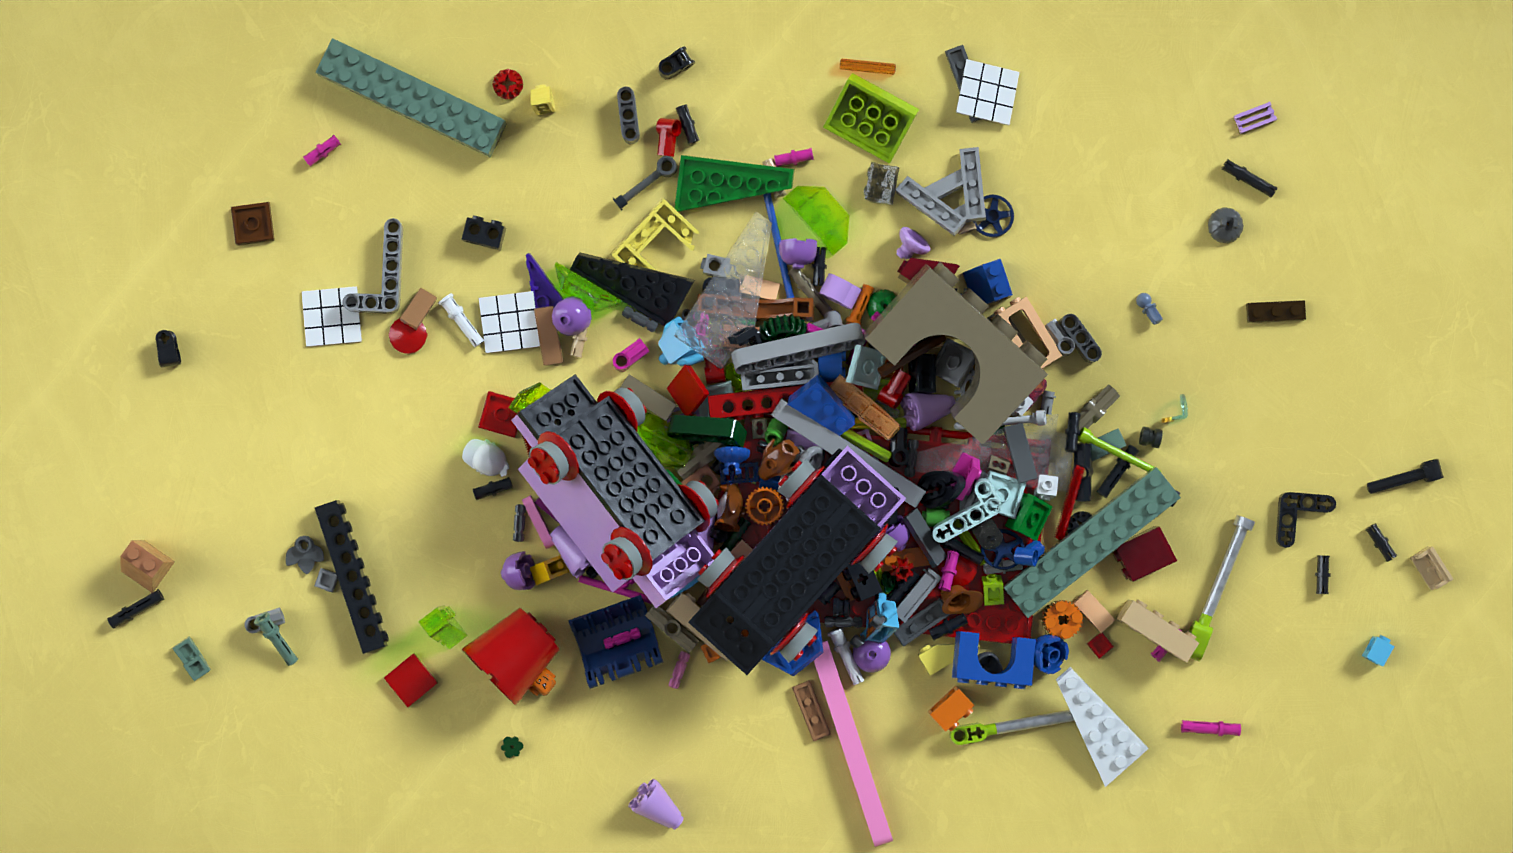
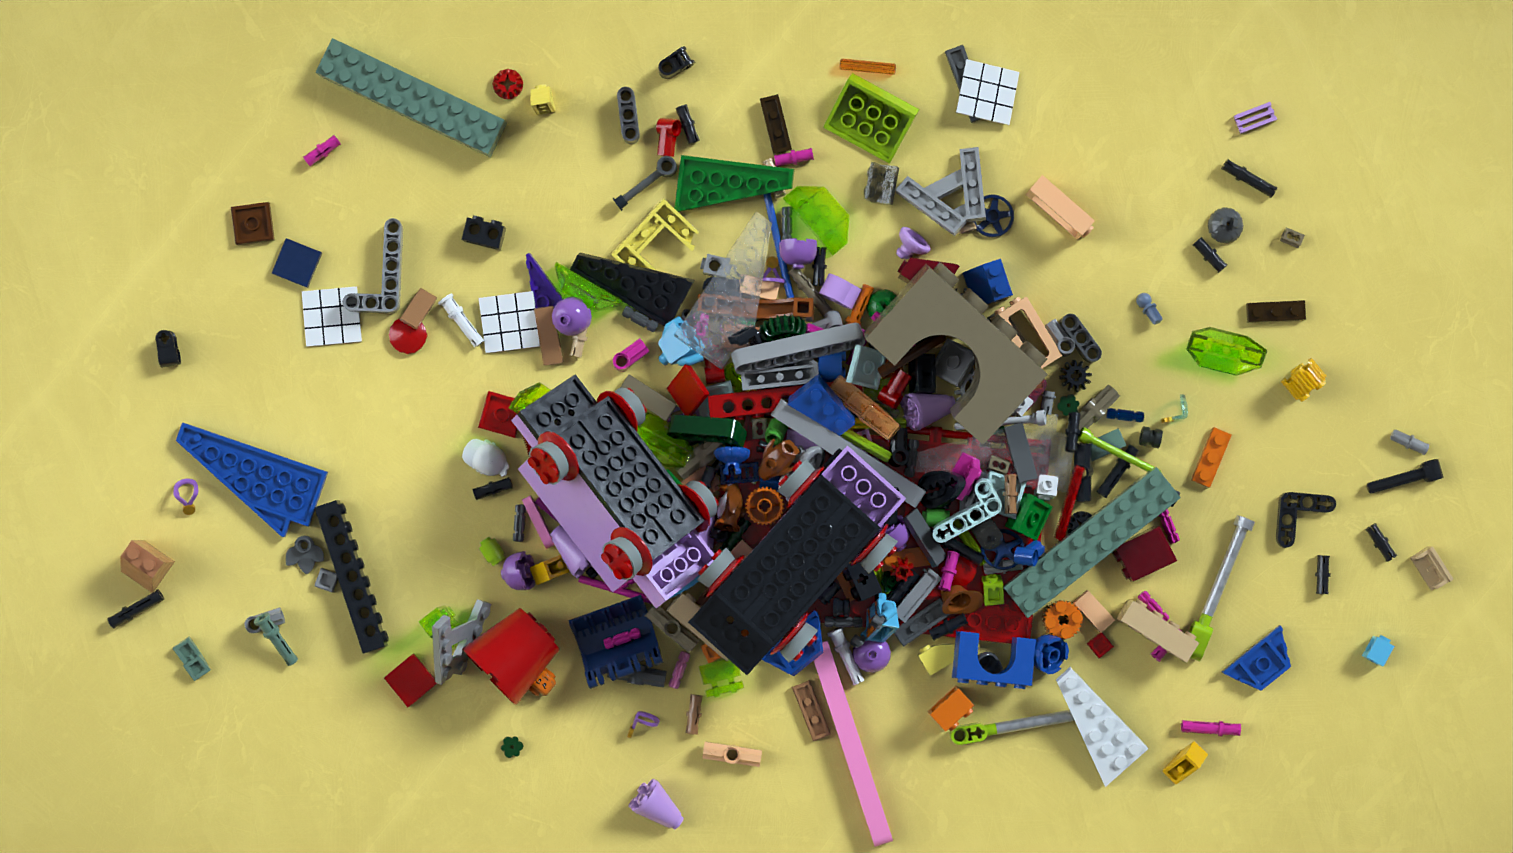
(188, 507): none -> medium lavender piece
(266, 482): none -> blue wing
(297, 263): none -> dark blue tile
(444, 637): none -> light grey plate
(492, 551): none -> lime brick
(644, 714): none -> medium lavender piece
(646, 676): none -> dark grey piece
(693, 714): none -> medium nougat pin
(708, 476): none -> black pin
(720, 671): none -> clear neon green plate
(745, 756): none -> light nougat piece
(772, 263): none -> piece
(775, 124): none -> dark brown plate
(786, 223): none -> dark grey axle
(1010, 494): none -> medium nougat pin
(1060, 208): none -> light nougat piece
(1070, 370): none -> black gear
(1070, 399): none -> dark green plant
(1126, 415): none -> clear blue axle
(1152, 604): none -> dark pink axle
(1169, 527): none -> dark pink axle
(1185, 763): none -> yellow slope
(1210, 254): none -> black pin
(1211, 457): none -> orange plate
(1225, 351): none -> clear neon green wedge
(1262, 661): none -> blue wing
(1292, 242): none -> dark tan piece
(1304, 379): none -> yellow brick
(1409, 442): none -> light grey axle

